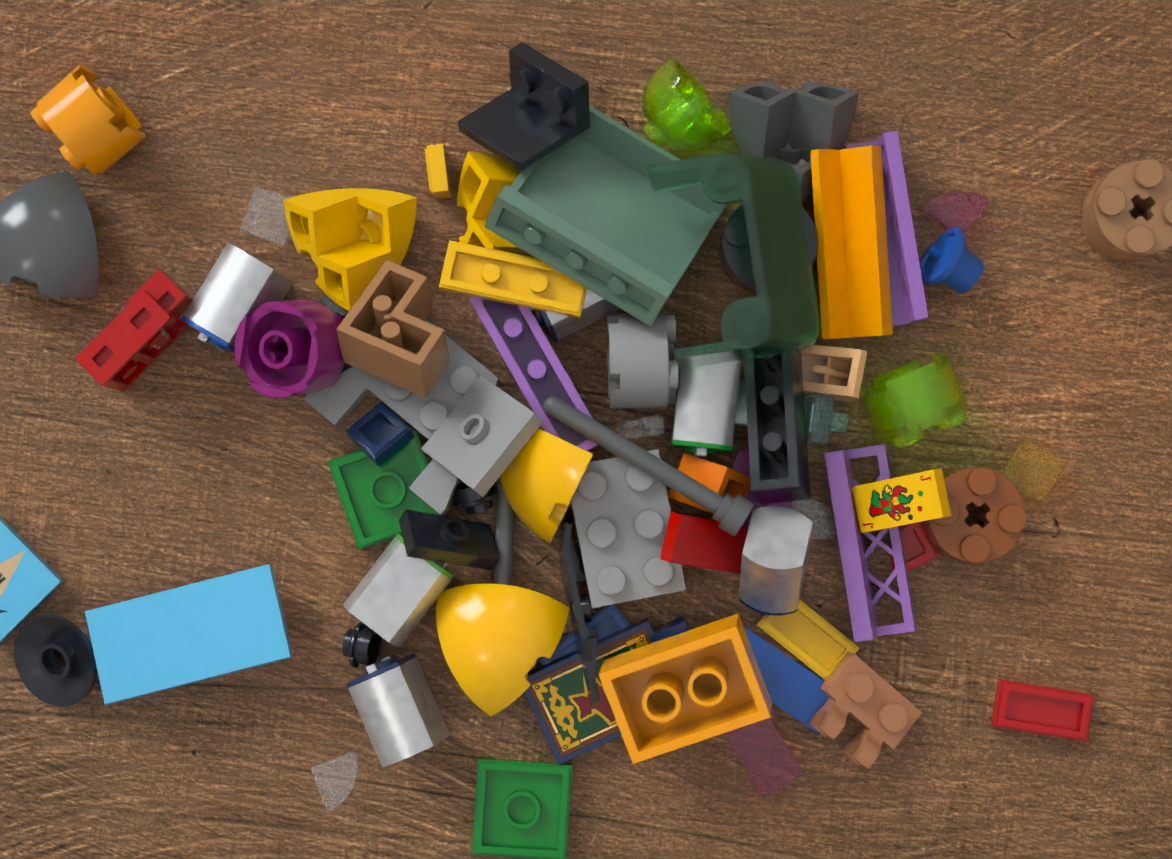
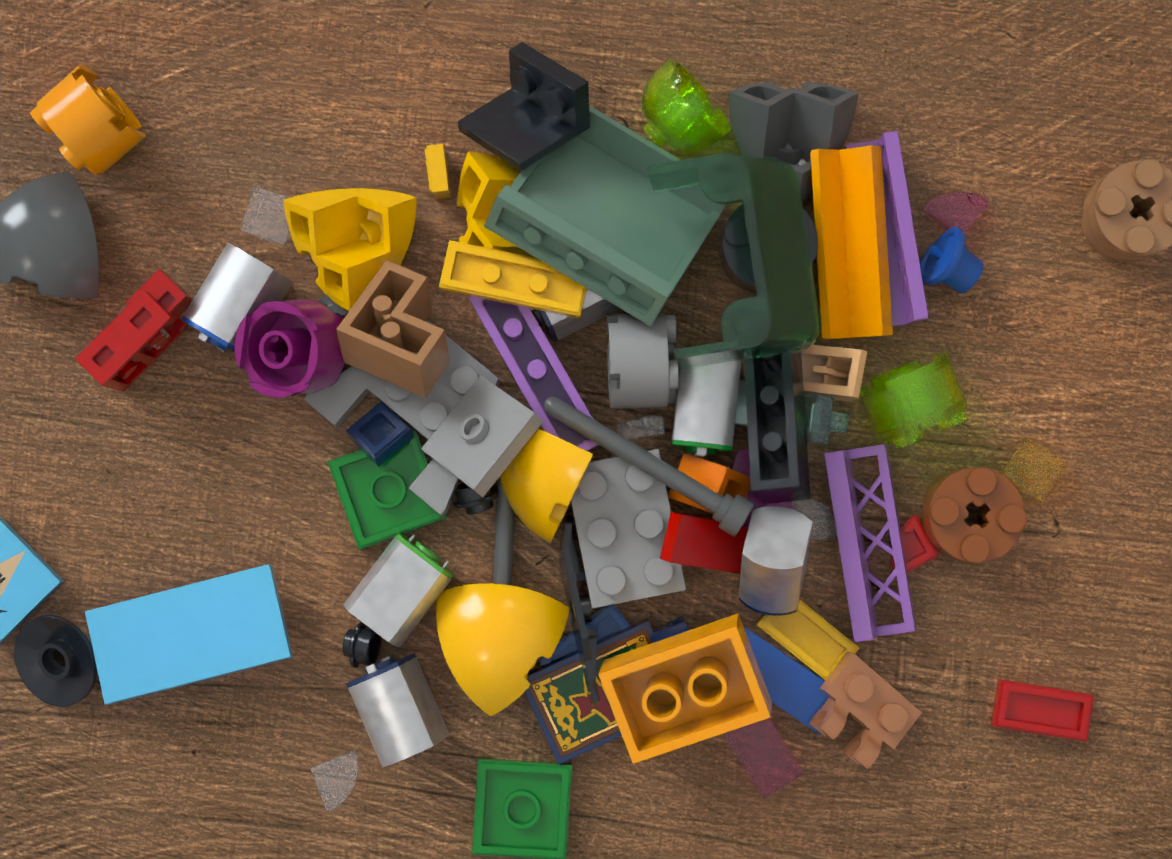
(448, 540): black plate -> none
(901, 501): yellow tile -> none

